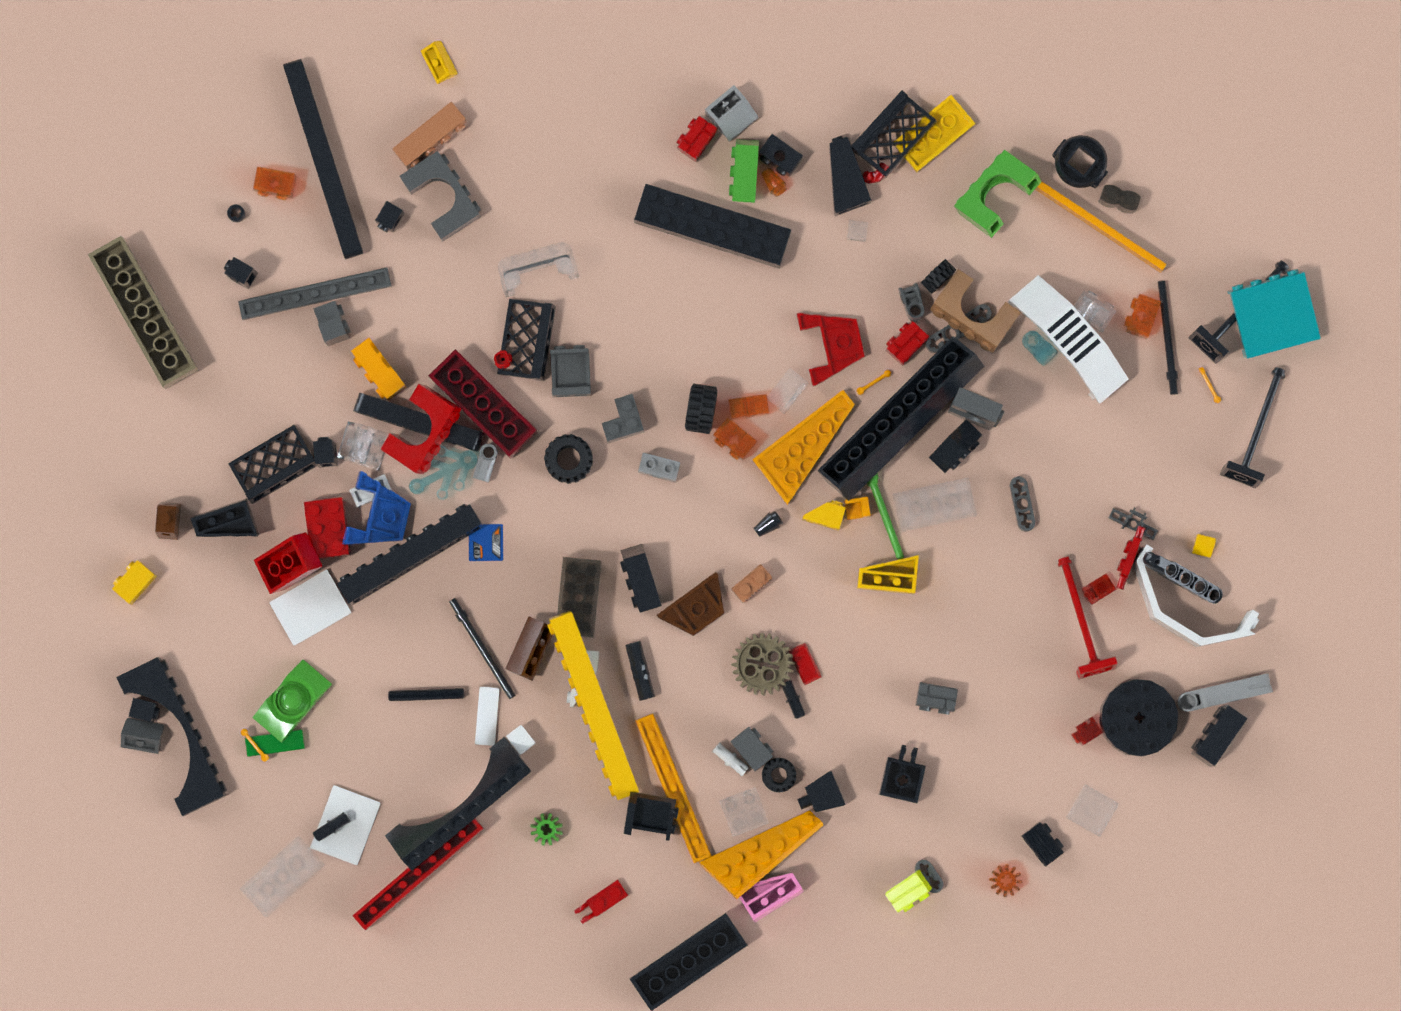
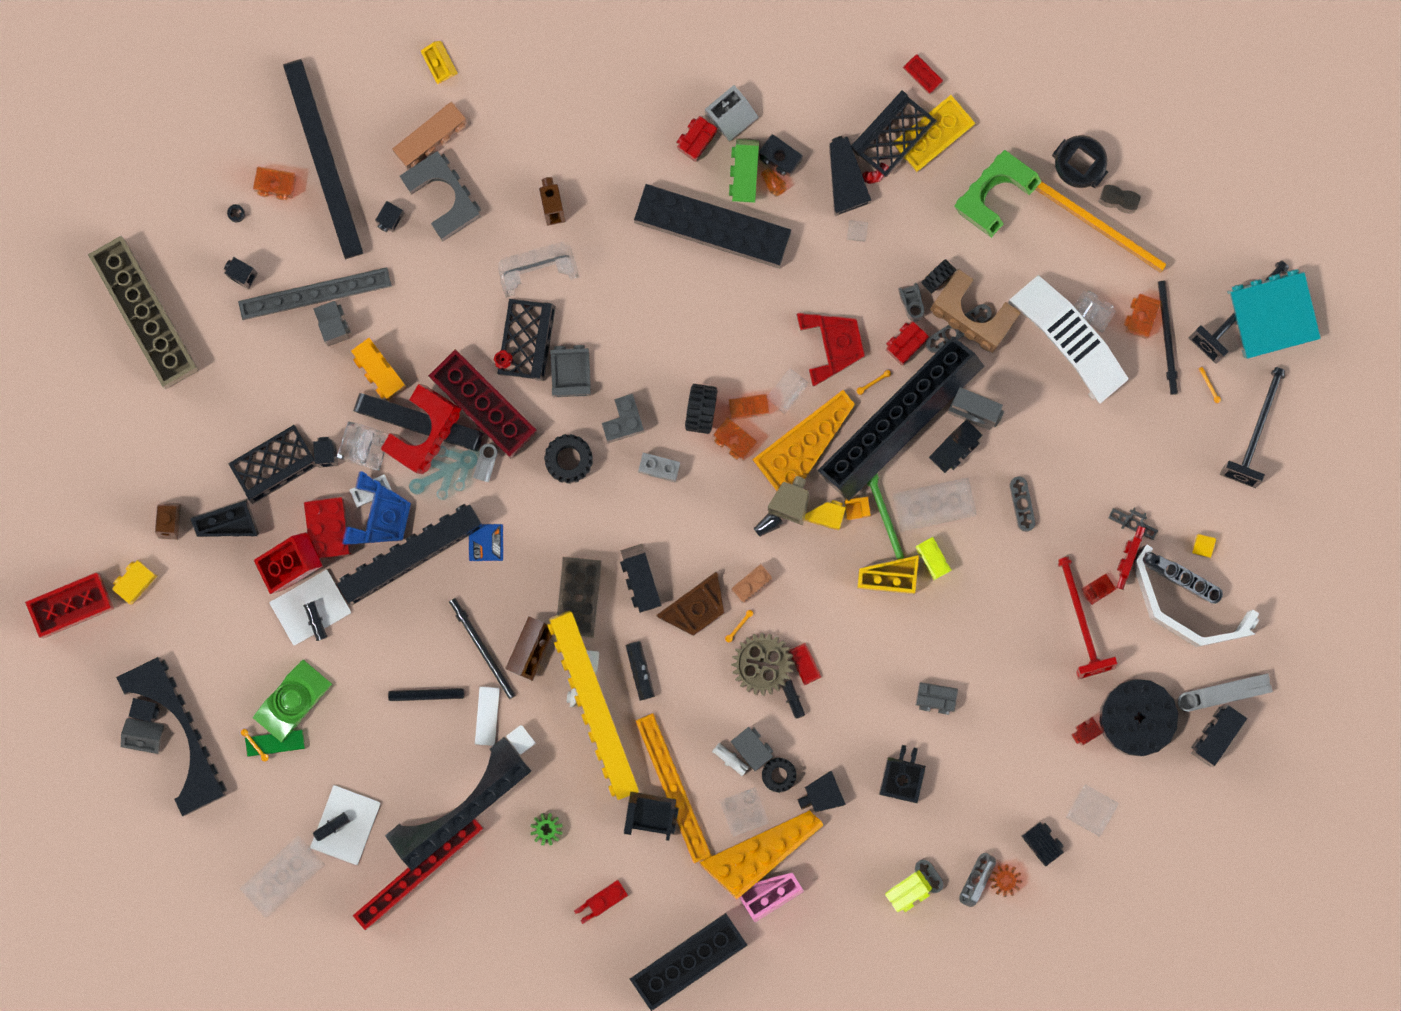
(69, 605): none -> red brick
(315, 621): none -> black pin
(551, 202): none -> reddish brown torso
(749, 613): none -> light orange hinge
(790, 501): none -> dark tan torso
(922, 74): none -> red plate
(933, 558): none -> neon yellow brick
(984, 876): none -> dark grey beam
(1041, 350): clear light blue piece -> none

